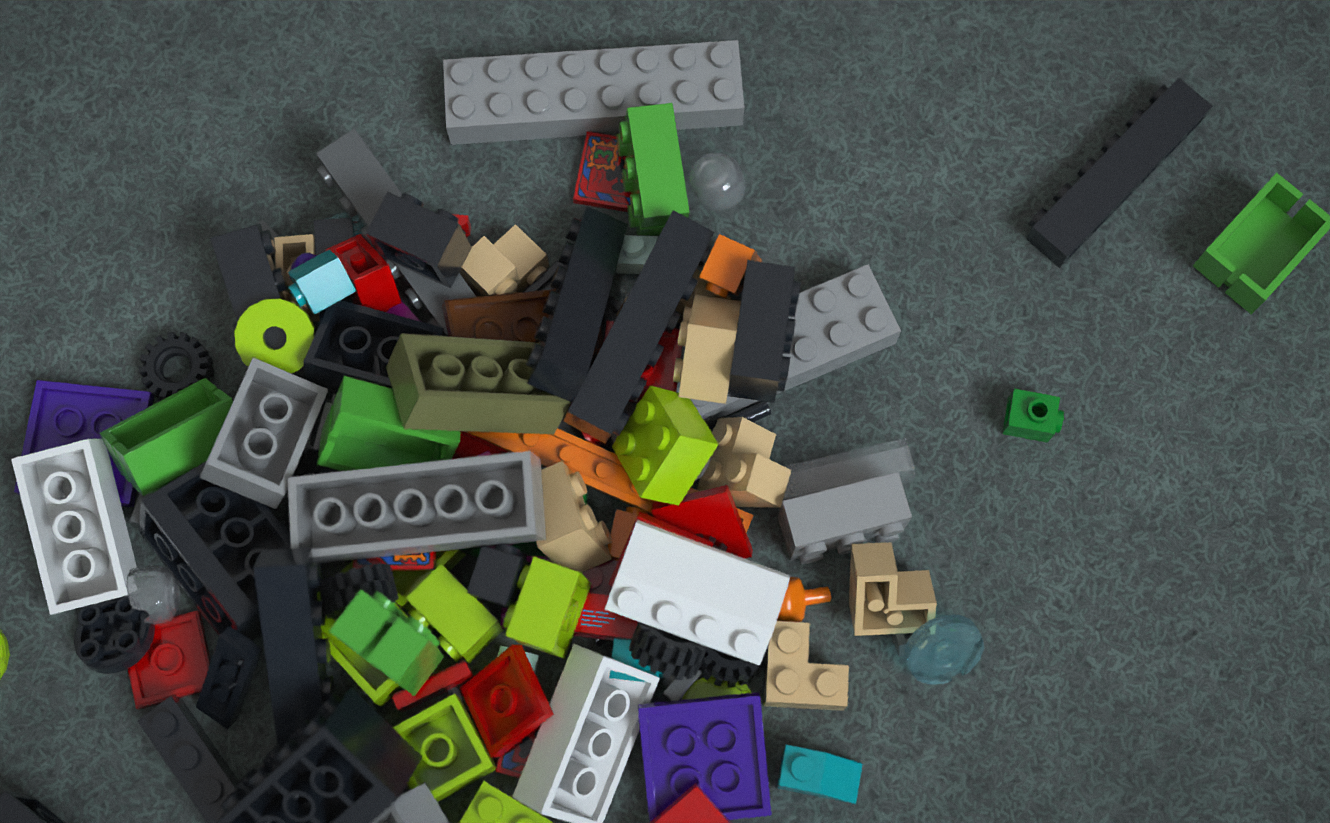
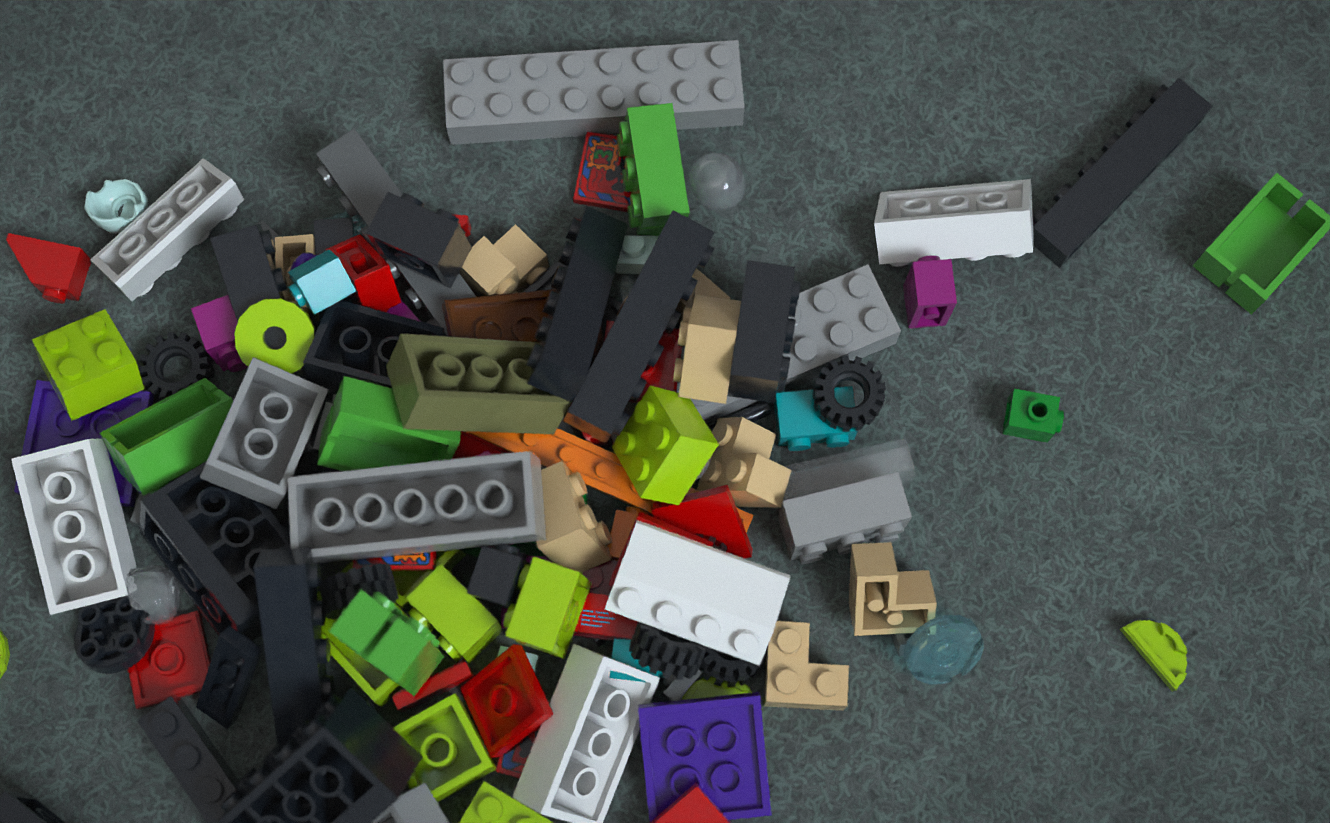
(52, 267): none -> red slope
(88, 364): none -> lime brick
(105, 204): none -> light aqua hair
(168, 229): none -> white slope
(217, 327): none -> magenta brick
(727, 266): orange slope -> none
(798, 598): orange piece -> none
(800, 424): none -> teal brick
(819, 774): teal slope -> none
(853, 371): none -> black tyre
(929, 292): none -> magenta brick
(955, 222): none -> white slope
(1160, 648): none -> lime plate

